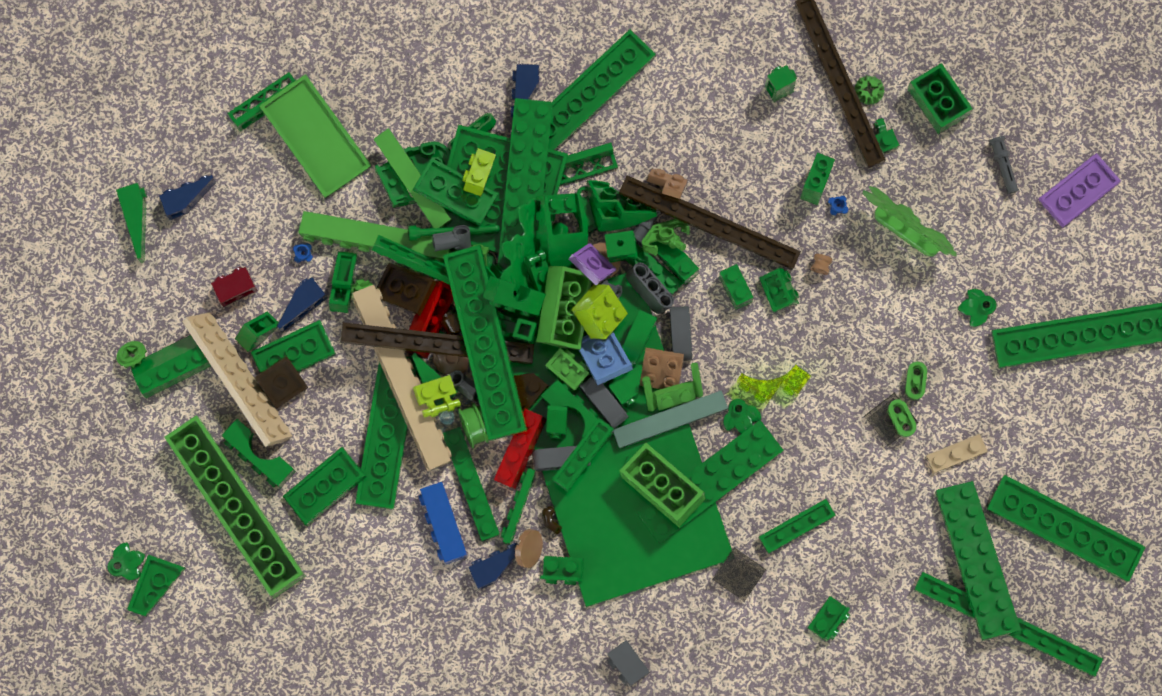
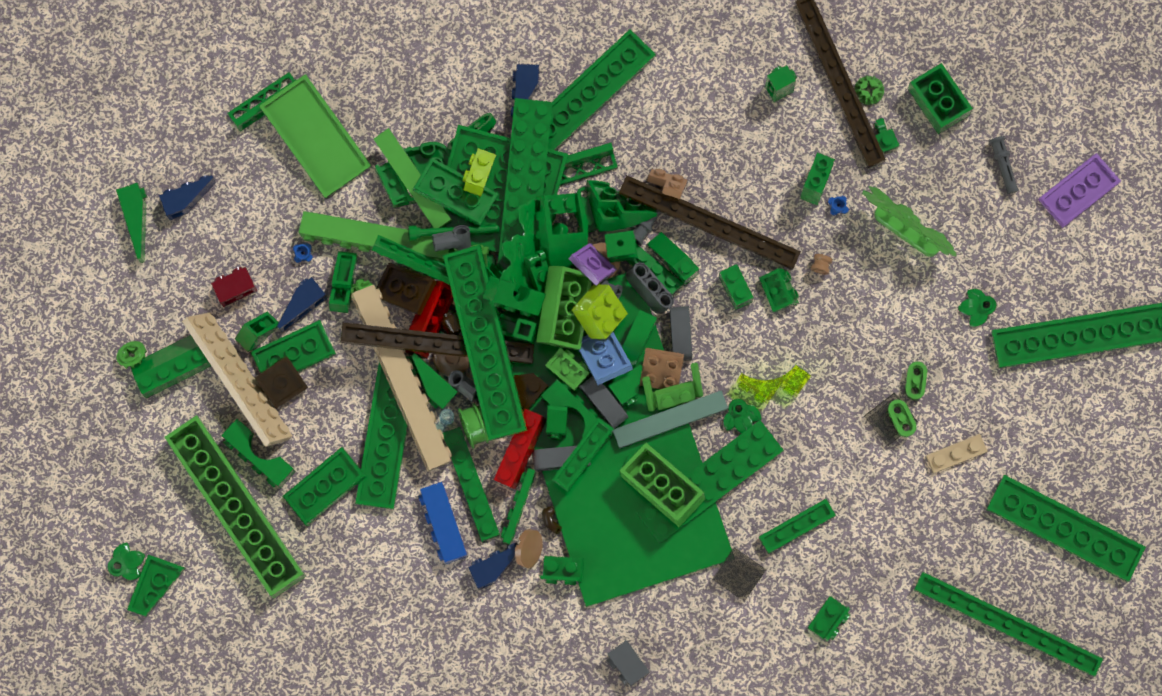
(434, 390): lime plate -> none
(665, 234): bright green piece -> none
(977, 561): green plate -> none

